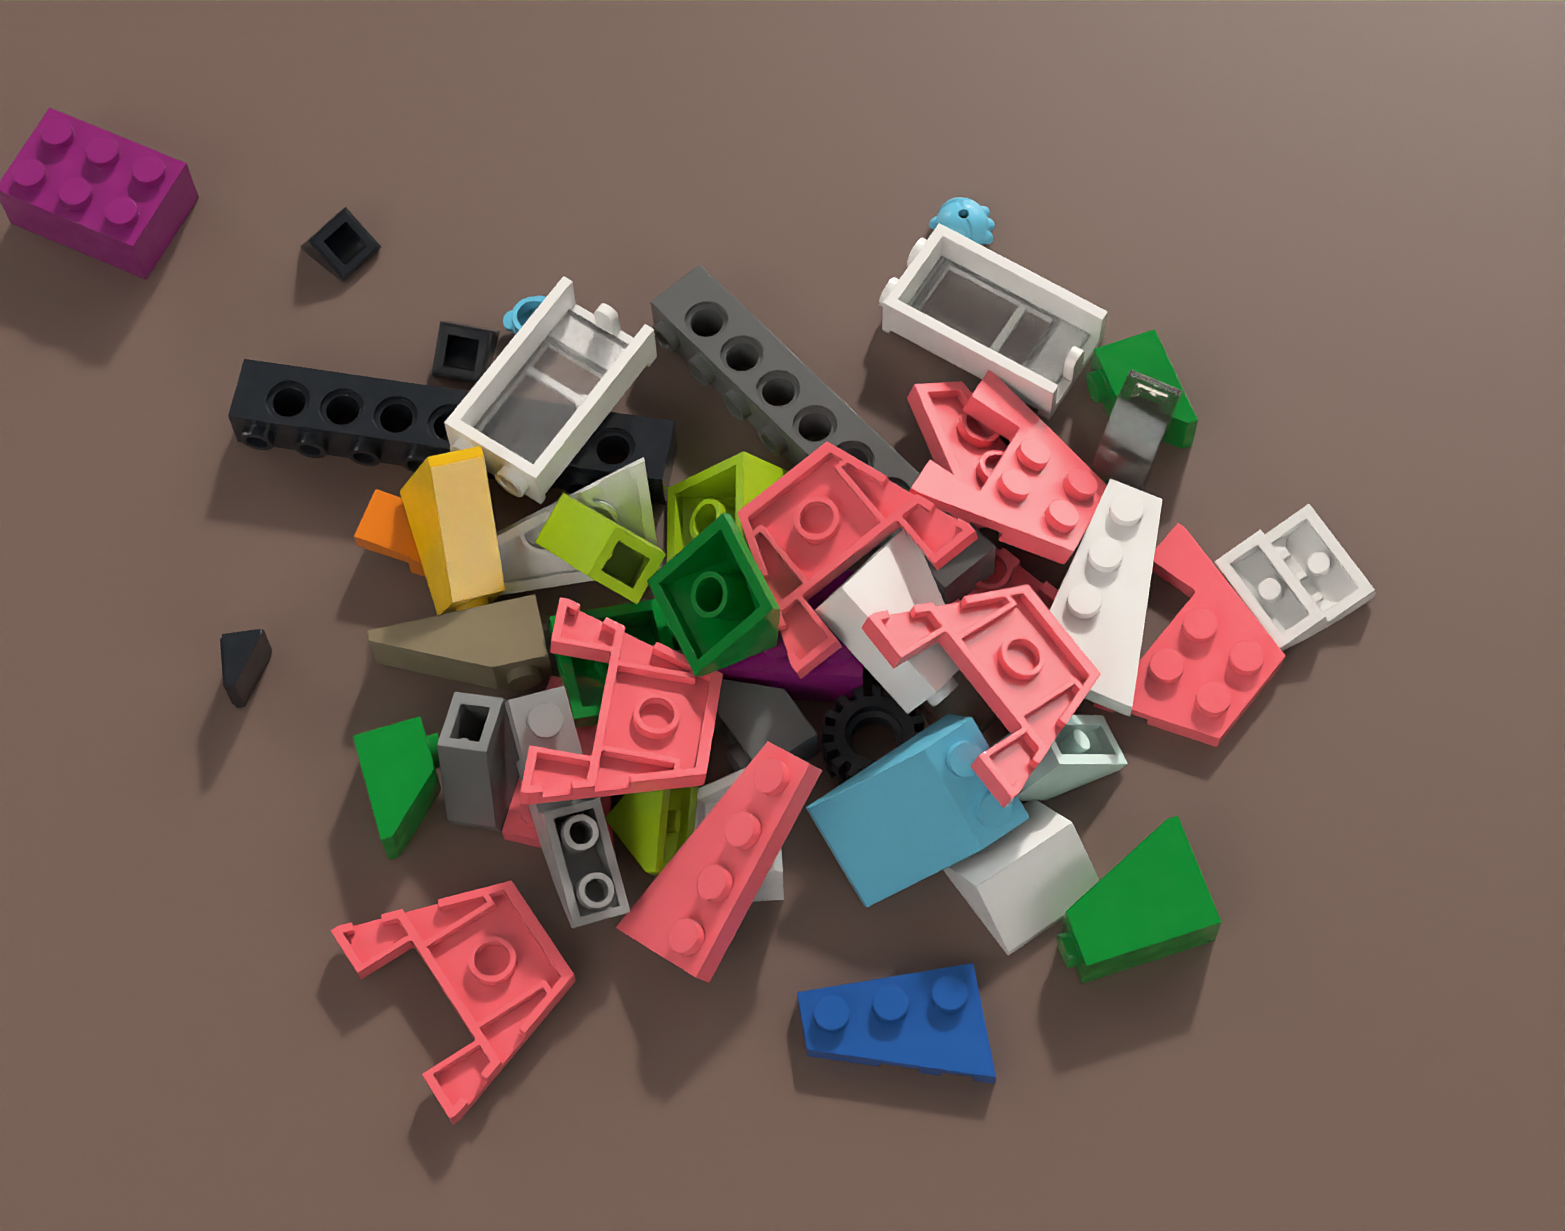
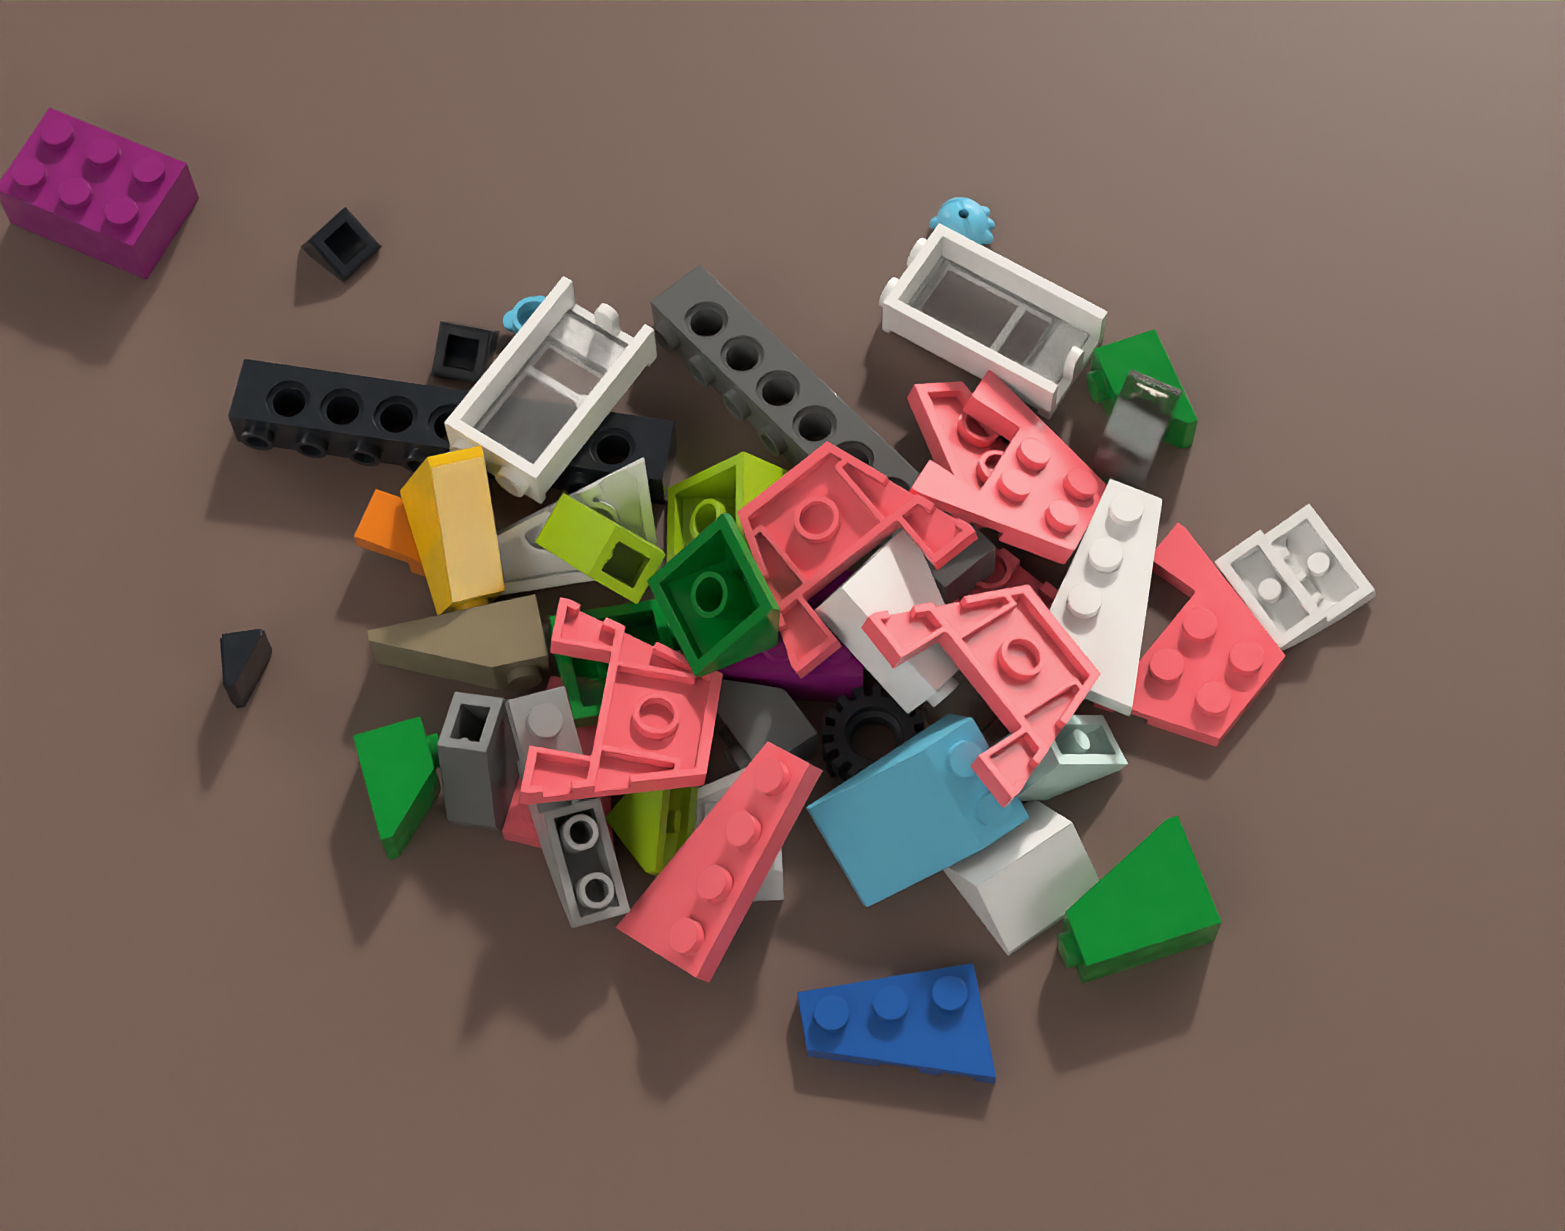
(489, 964): coral wing -> none

